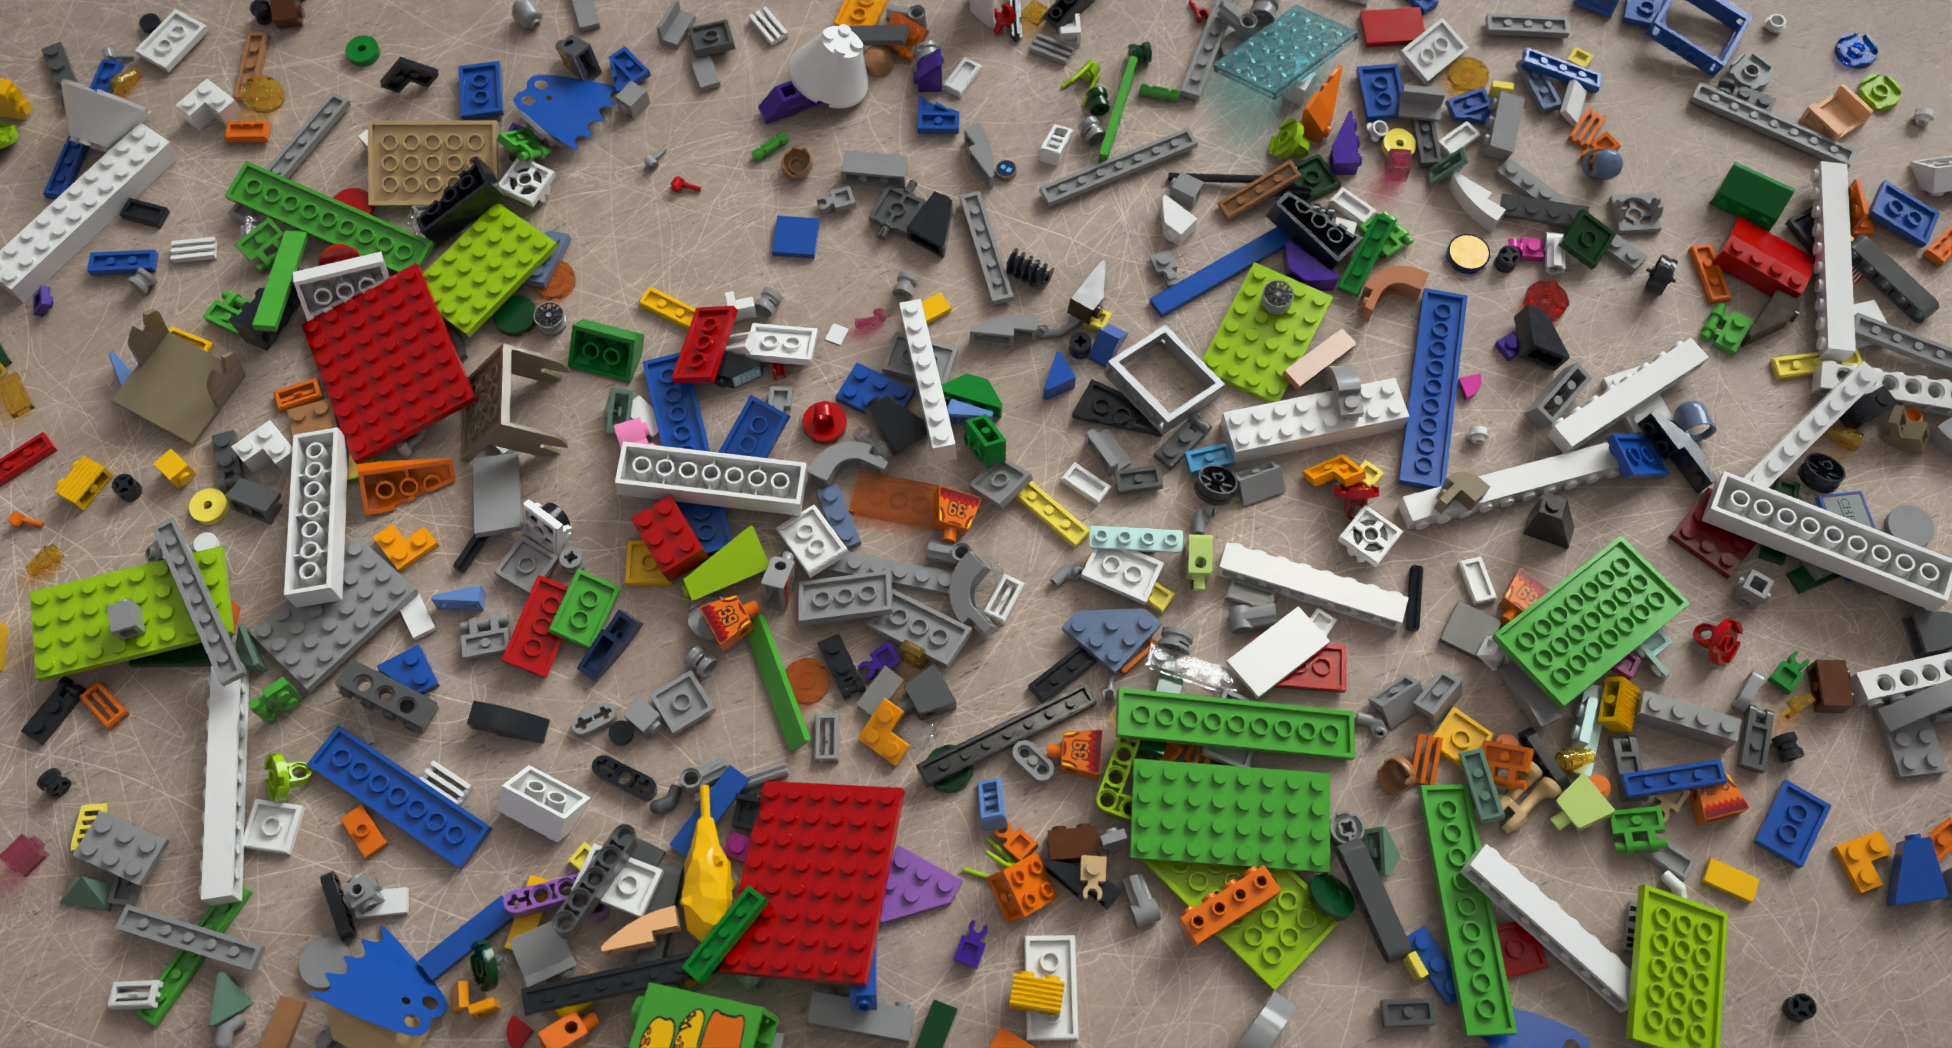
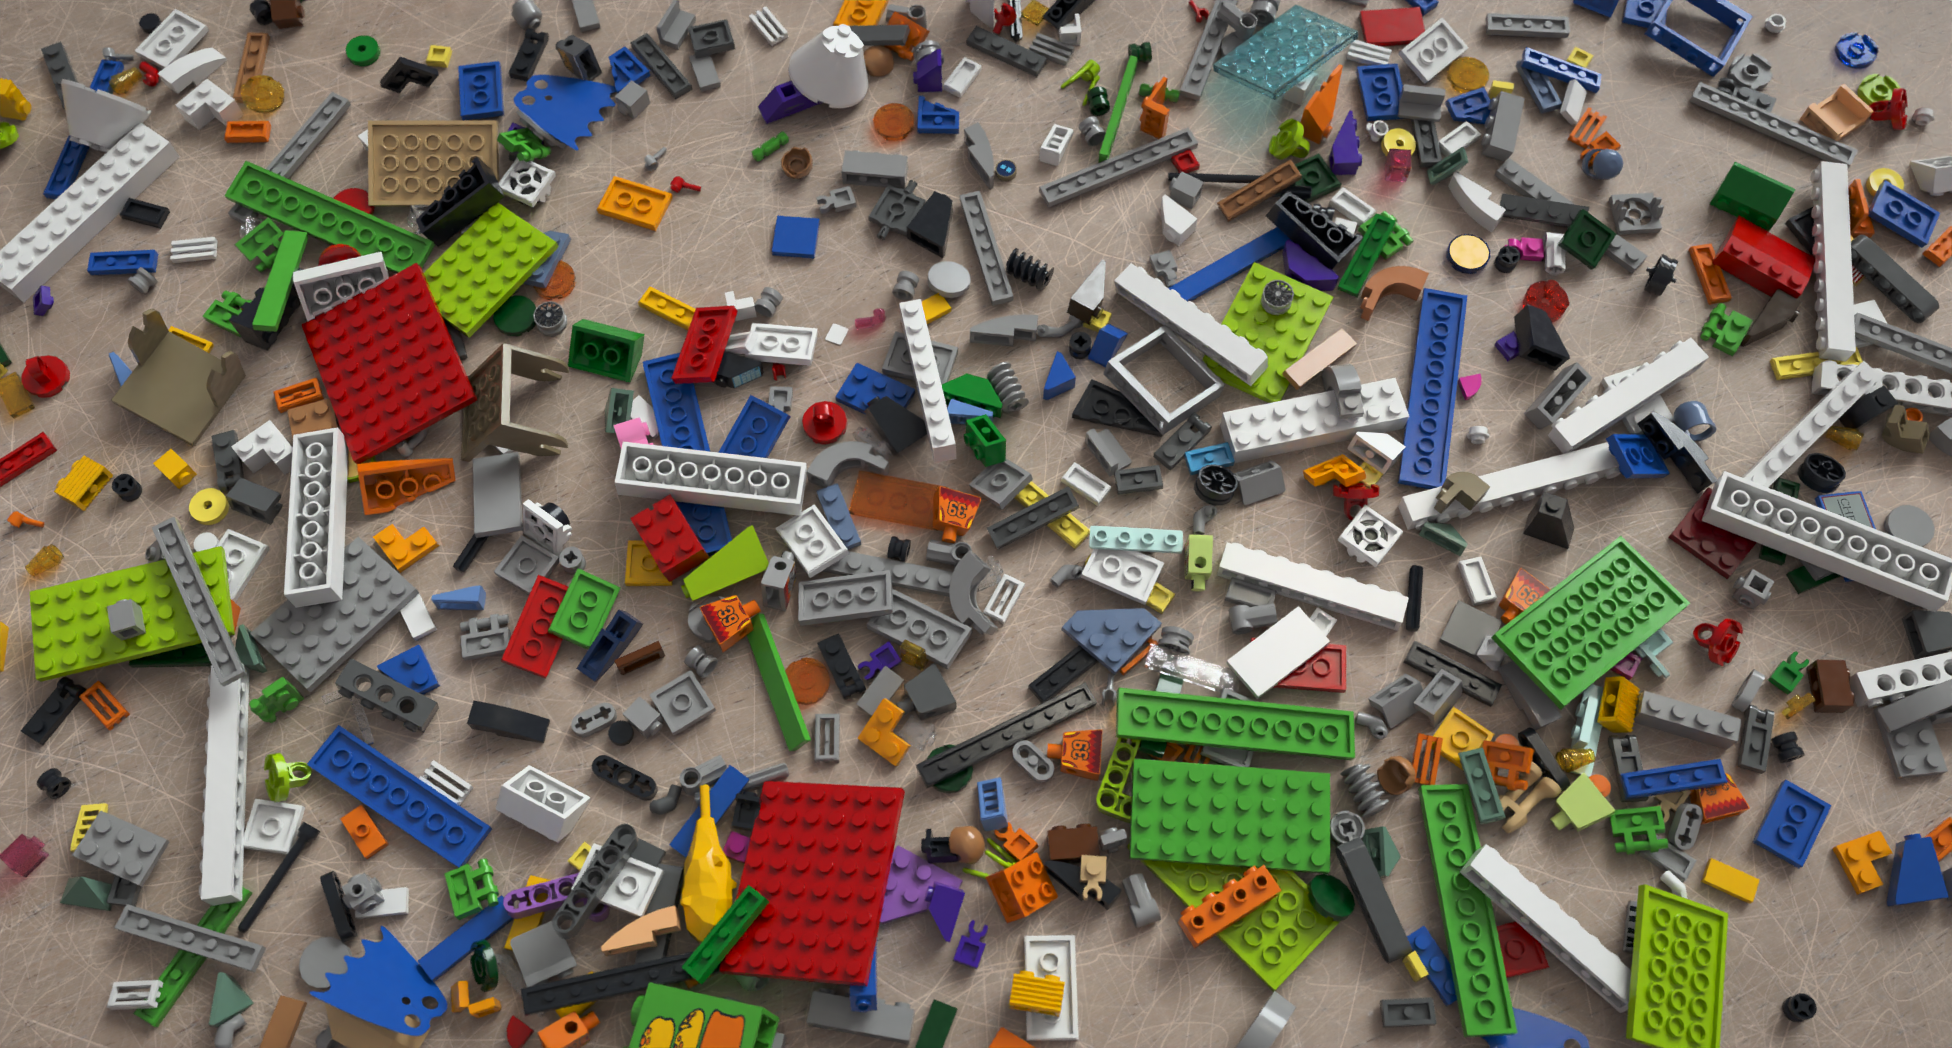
(45, 376): none -> red tile
(151, 75): none -> red arm
(191, 69): none -> white slope
(242, 560): none -> white tile
(305, 835): none -> black piece
(439, 56): none -> light yellow tile
(463, 889): none -> bright green plate
(528, 55): none -> black plate
(634, 203): none -> light orange tile
(639, 658): none -> reddish brown tile
(661, 66): none -> dark grey tile
(894, 121): none -> clear orange tile
(899, 548): none -> black wheel
(937, 849): none -> black bracket
(944, 905): none -> dark purple slope
(948, 279): none -> tile
(967, 843): none -> medium nougat hair
(1006, 51): none -> dark grey plate
(1007, 388): none -> light grey piece
(1033, 517): none -> dark grey plate
(1155, 114): none -> orange bracket
(1185, 162): none -> red tile
(1191, 324): none -> white brick
(1365, 789): none -> light grey piece
(1368, 51): none -> white tile
(1376, 449): none -> white slope
(1444, 536): none -> sand green slope
(1473, 683): none -> black tile
(1685, 826): none -> light grey beam
(1881, 175): none -> light yellow piece
(1892, 109): none -> red tile

